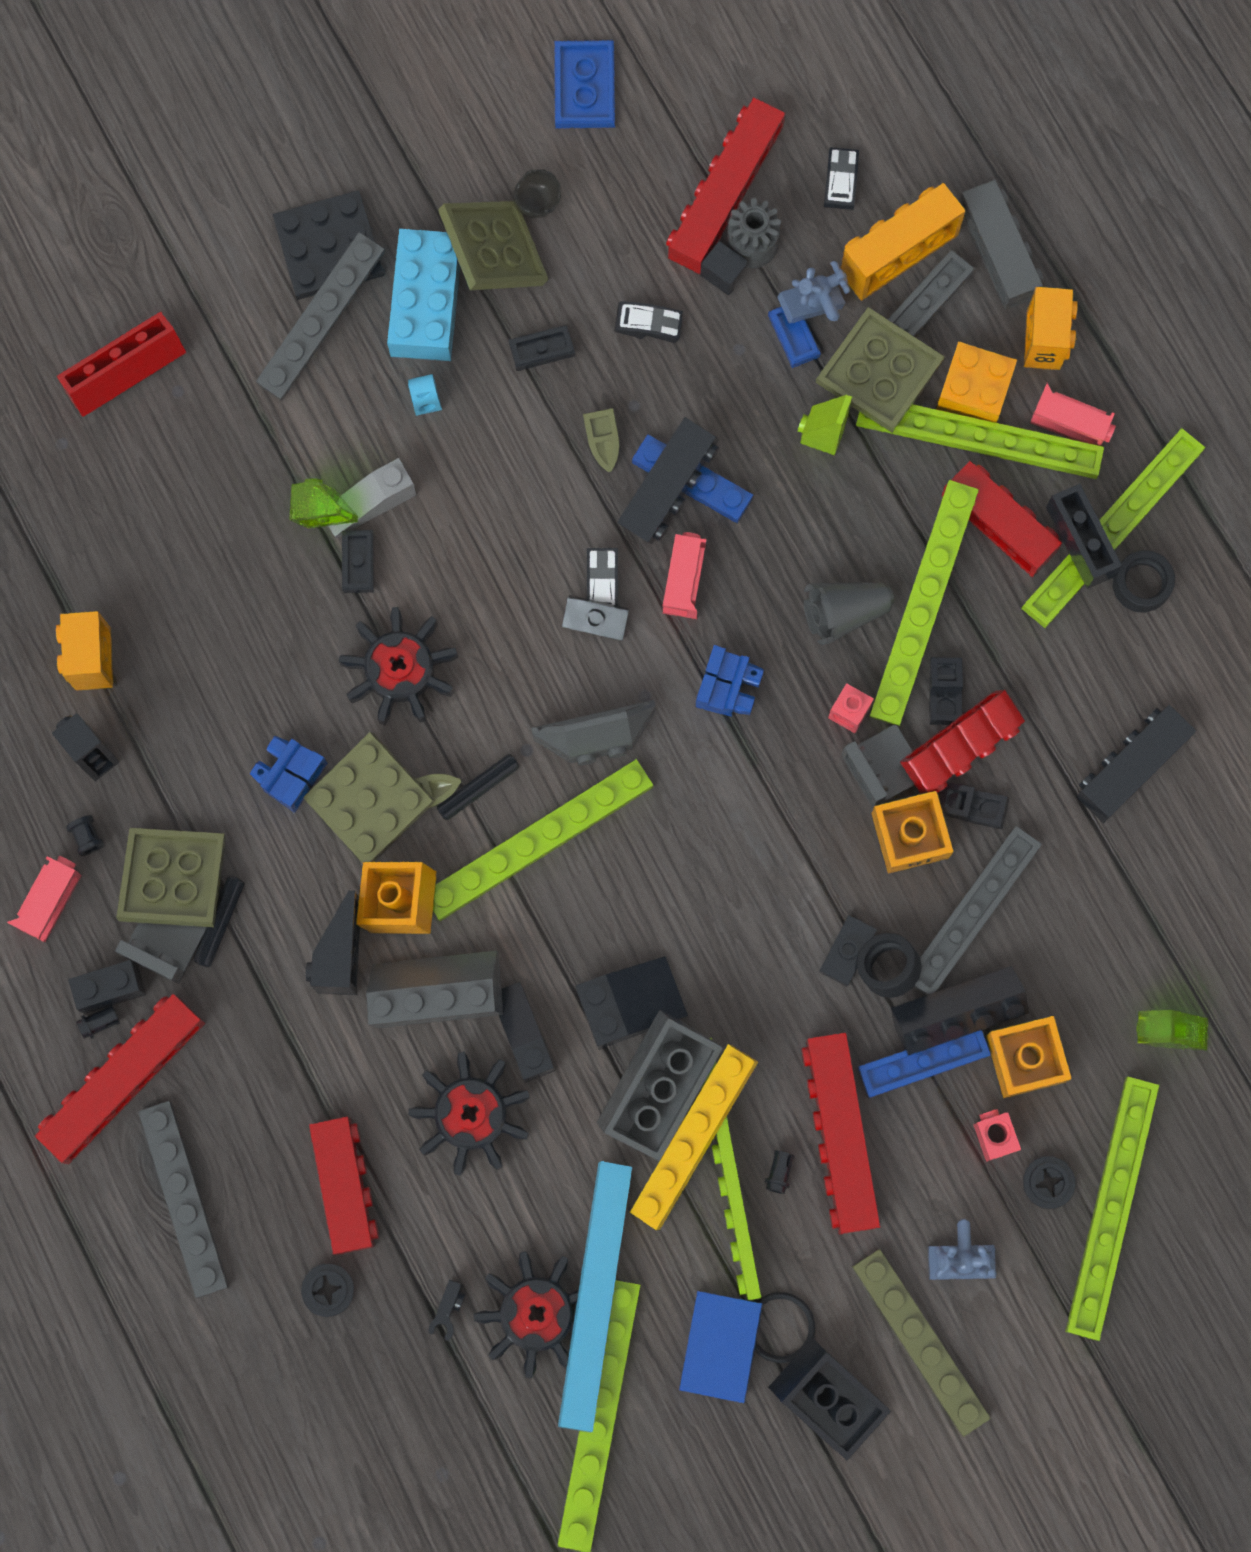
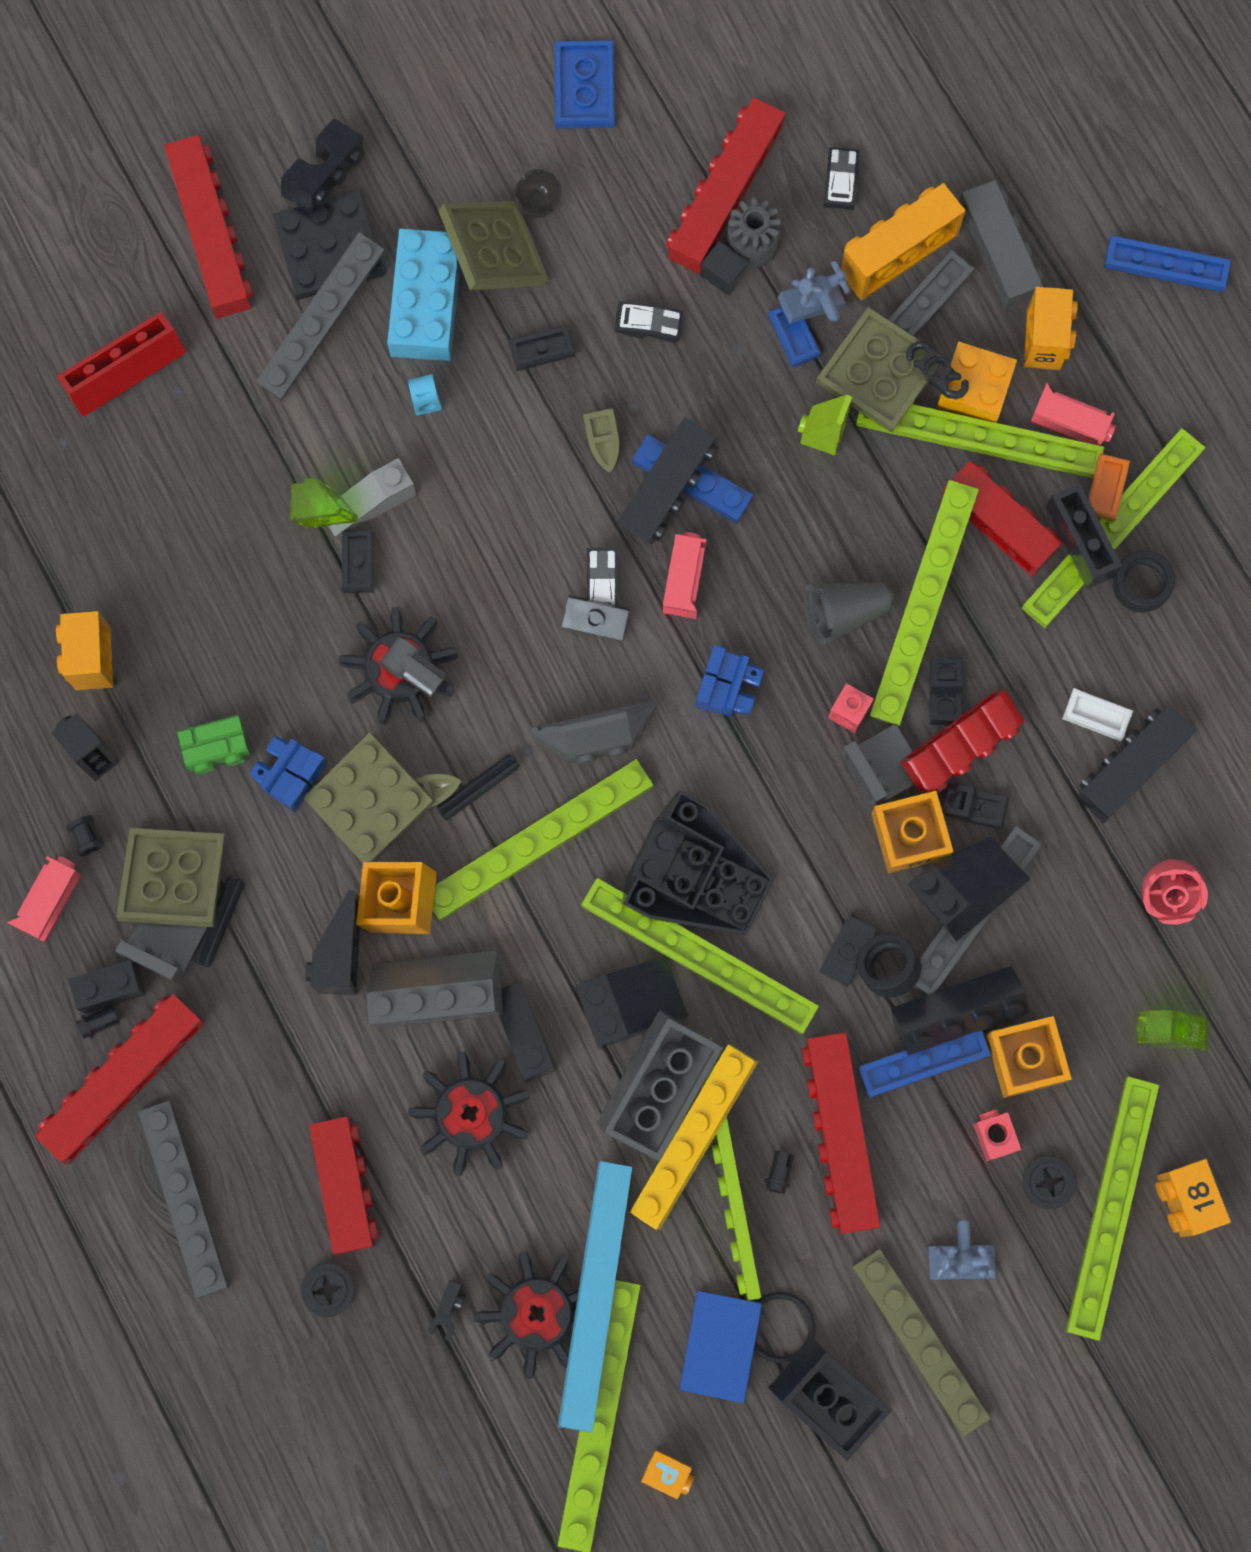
(208, 227): none -> red brick
(214, 744): none -> bright green brick
(311, 184): none -> black arch
(405, 662): none -> dark grey piece
(668, 1475): none -> light orange brick
(695, 872): none -> black wedge
(703, 959): none -> lime plate
(933, 357): none -> black piece
(968, 885): none -> black slope
(1097, 714): none -> white tile
(1108, 486): none -> orange tile
(1167, 263): none -> blue plate
(1174, 891): none -> coral cylinder
(1192, 1199): none -> light orange brick

